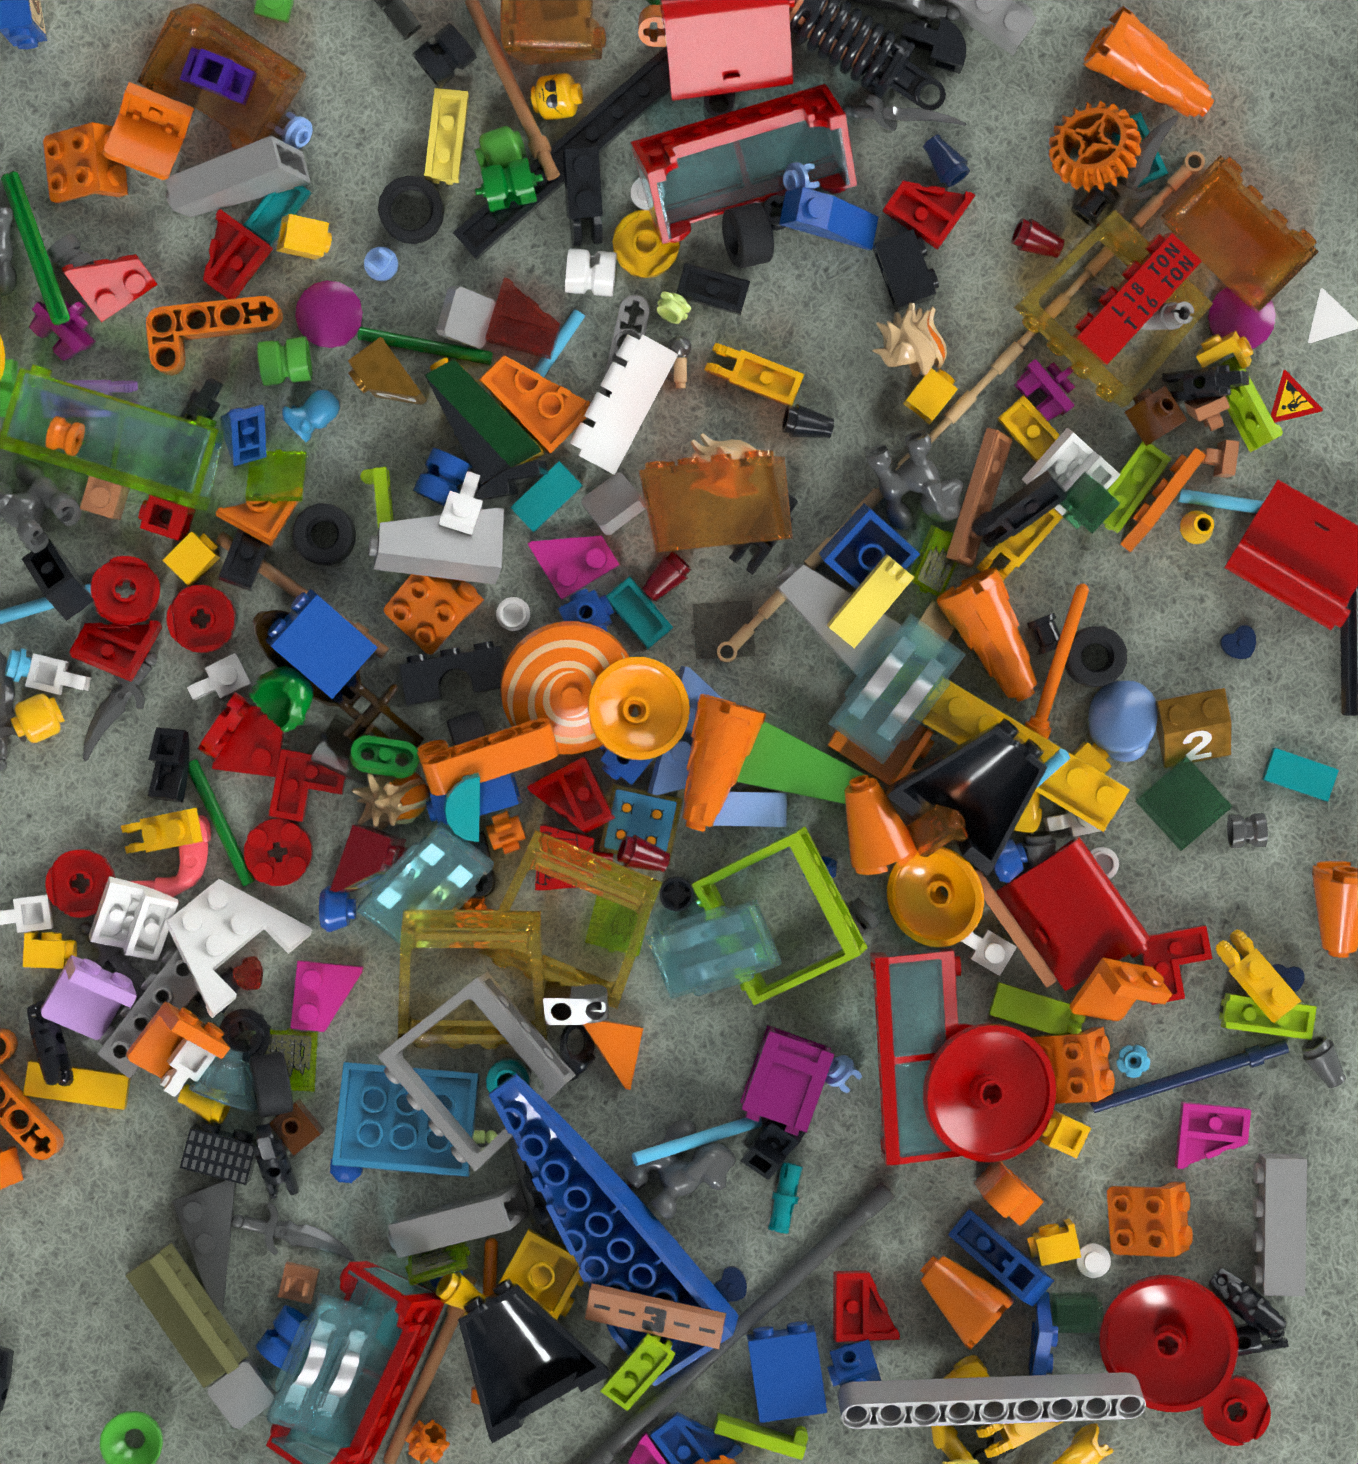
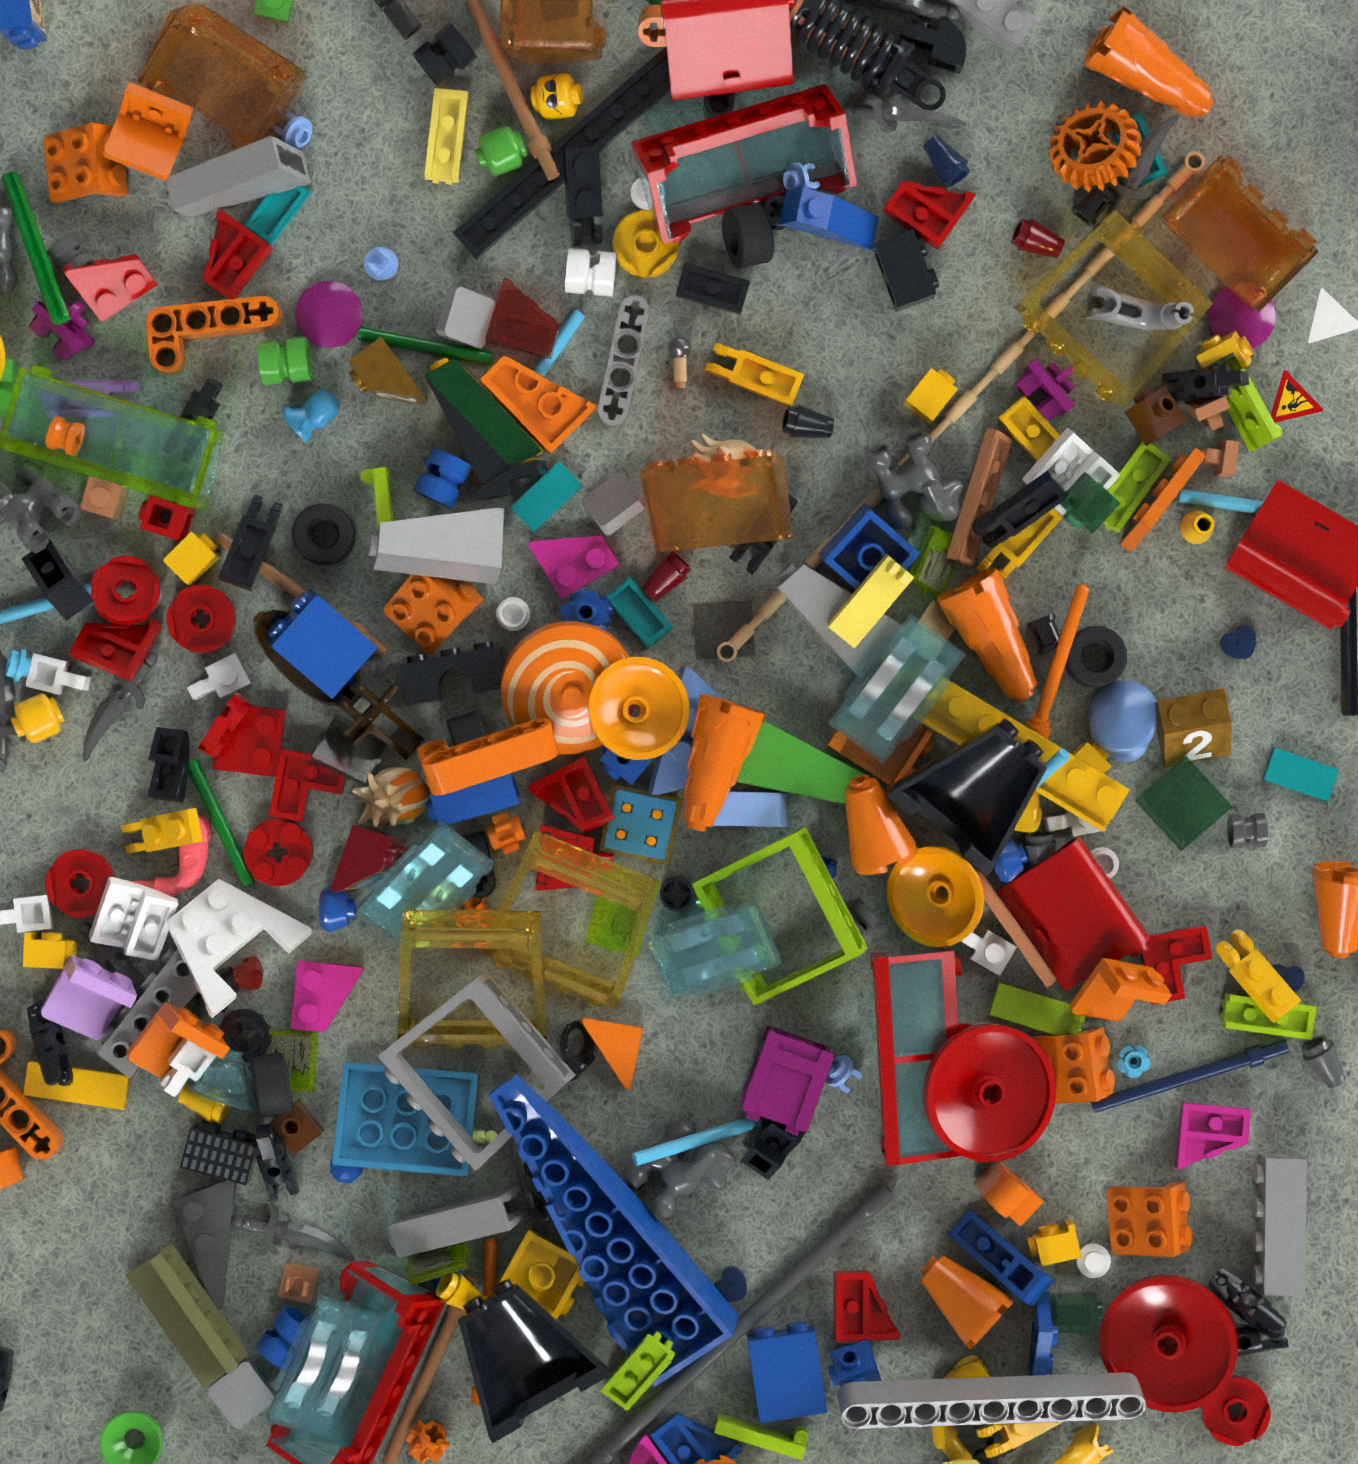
(218, 75): dark purple brick -> none
(245, 434): blue slope -> none
(259, 518): orange tile -> none
(277, 477): clear neon green piece -> none
(283, 696): green hair -> none
(303, 237): yellow brick -> none
(384, 754): green plate -> none
(403, 184): black tyre -> none
(462, 509): white plate -> none
(463, 807): teal tile -> none
(508, 184): green wheel -> none
(509, 1066): teal head -> none
(574, 1004): leg -> none
(631, 396): white windscreen -> none
(641, 854): dark red cone -> none
(655, 1316): nougat tile -> none
(673, 307): yellowish green plate -> none
(785, 1198): teal pin -> none
(912, 341): tan hair -> none
(937, 829): clear orange bracket -> none
(1065, 1134): yellow bracket -> none
(1136, 297): red brick -> none

